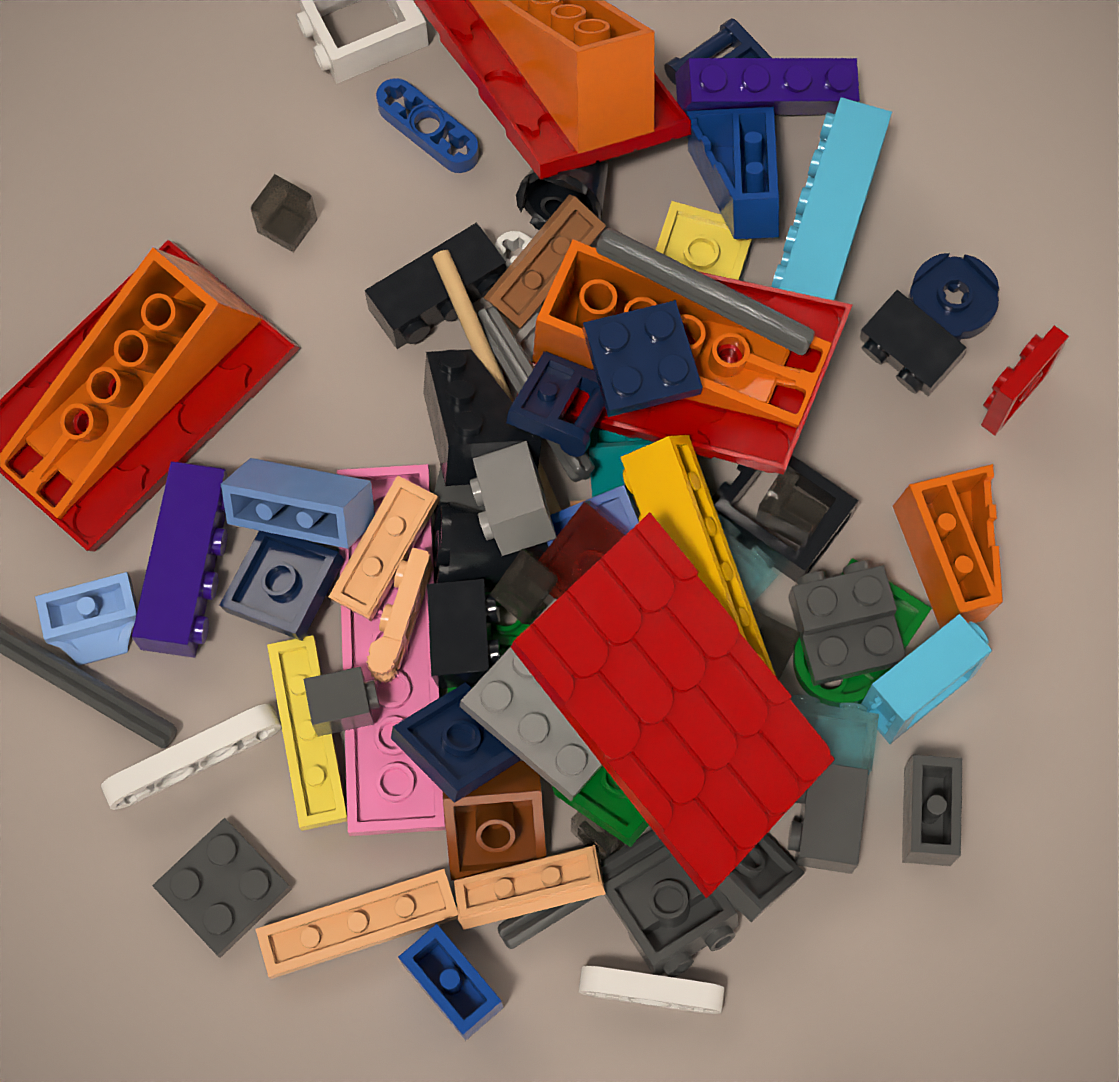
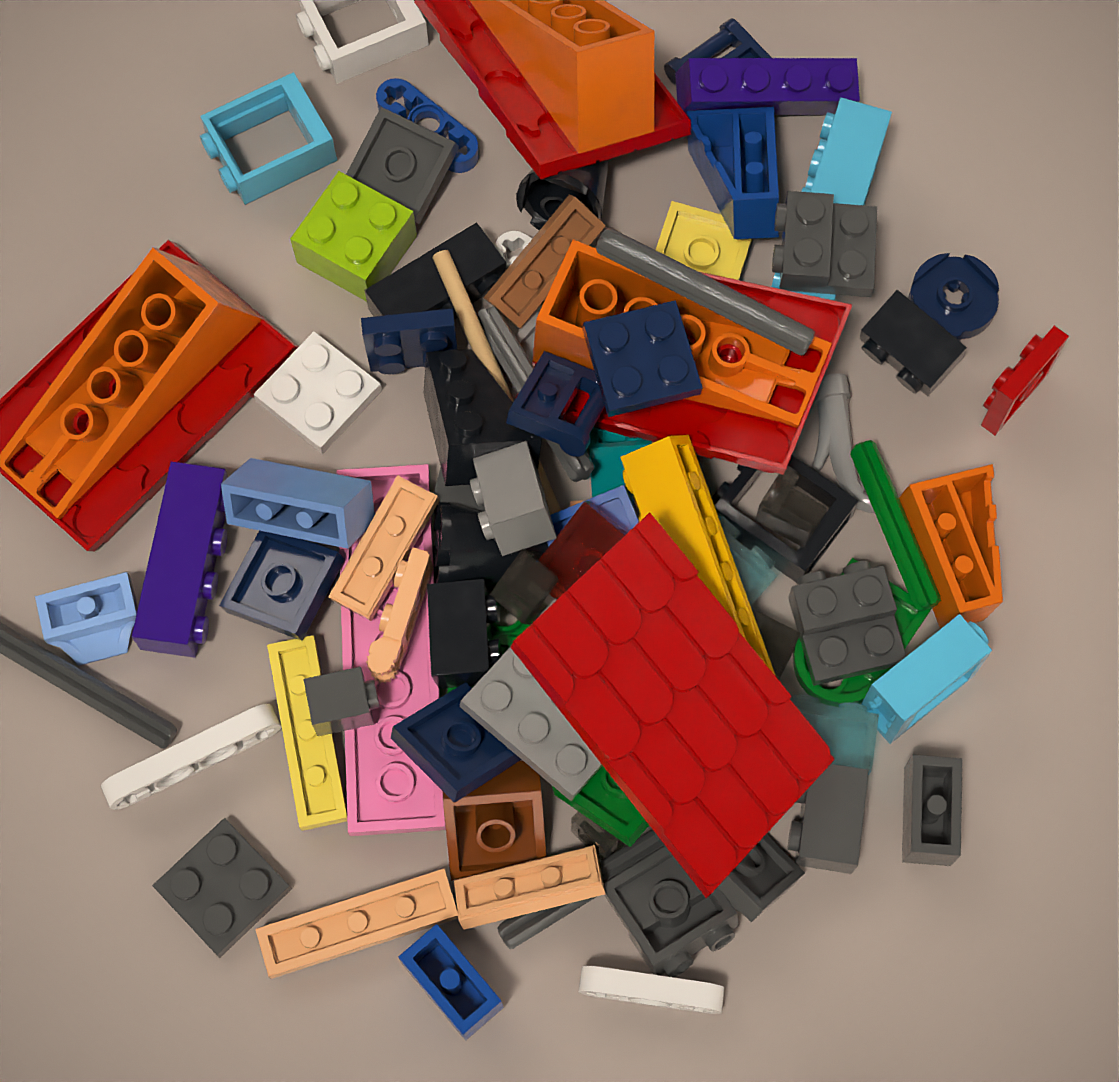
(253, 110): none -> medium azure window
(284, 213): clear smoke panel -> none
(318, 392): none -> white plate
(353, 235): none -> lime brick
(403, 161): none -> dark grey plate
(404, 339): none -> dark blue plate
(825, 245): none -> dark grey plate
(836, 437): none -> light grey plant
(895, 526): none -> green axle

